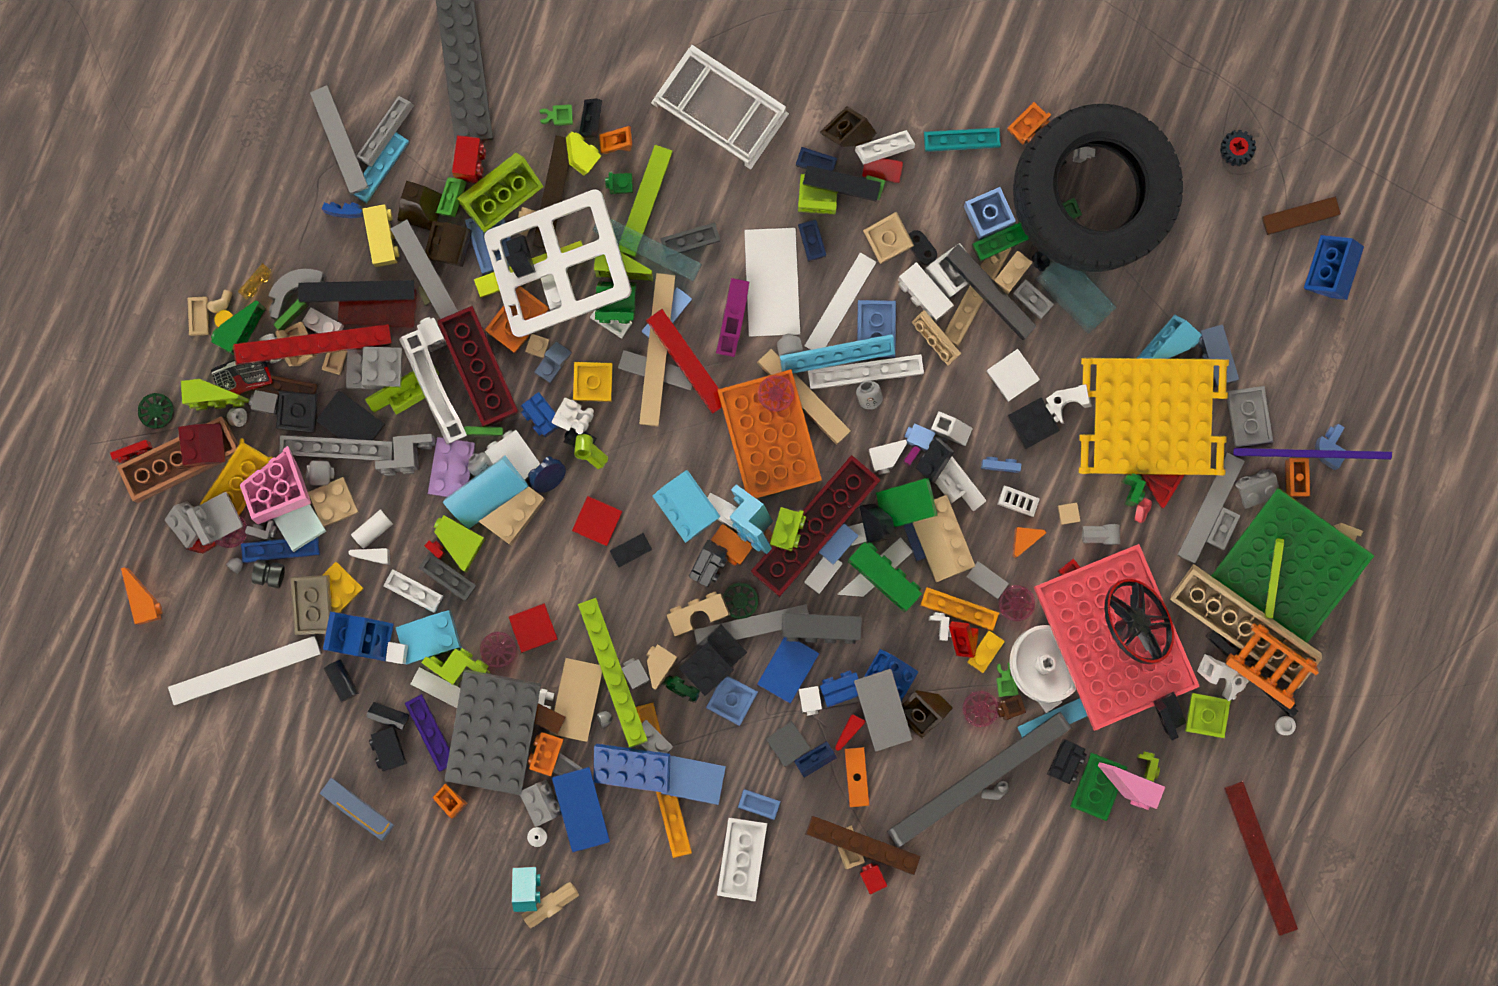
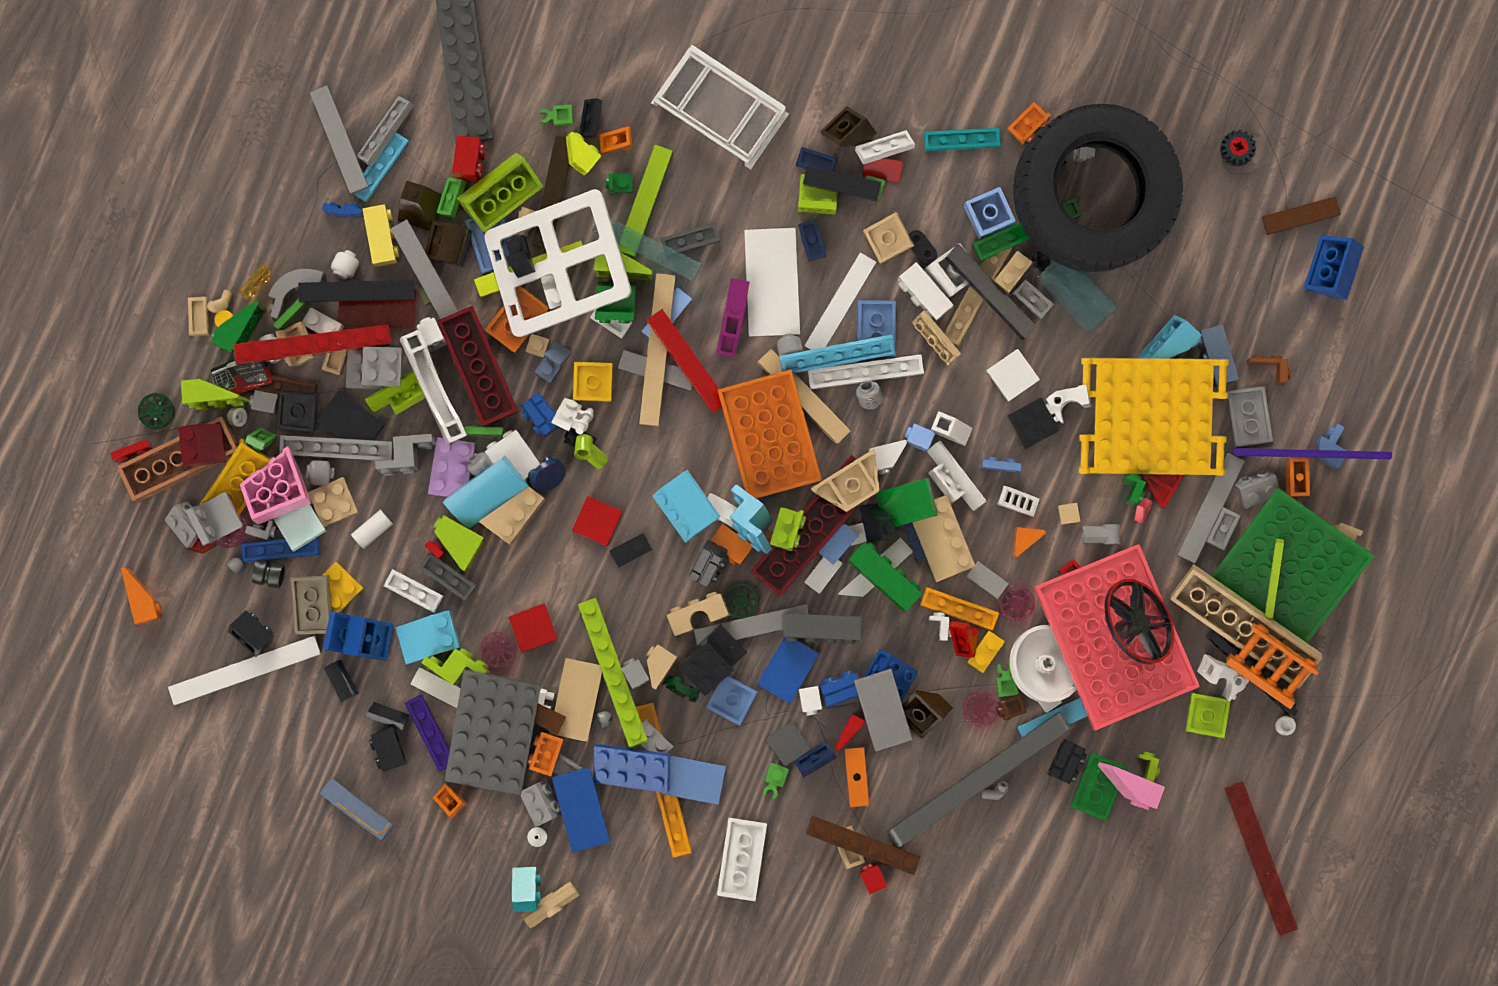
(251, 633): none -> black brick
(260, 439): none -> bright green plate
(344, 264): none -> white head
(376, 555): white slope -> none
(396, 652): white tile -> none
(759, 804): medium blue tile -> none
(776, 393): clear pink wheel -> none
(776, 777): none -> bright green plate
(851, 484): none -> tan wing
(911, 456): magenta tile -> none
(935, 459): black bracket -> none
(1169, 714): black panel -> none
(1283, 373): none -> dark orange bracket

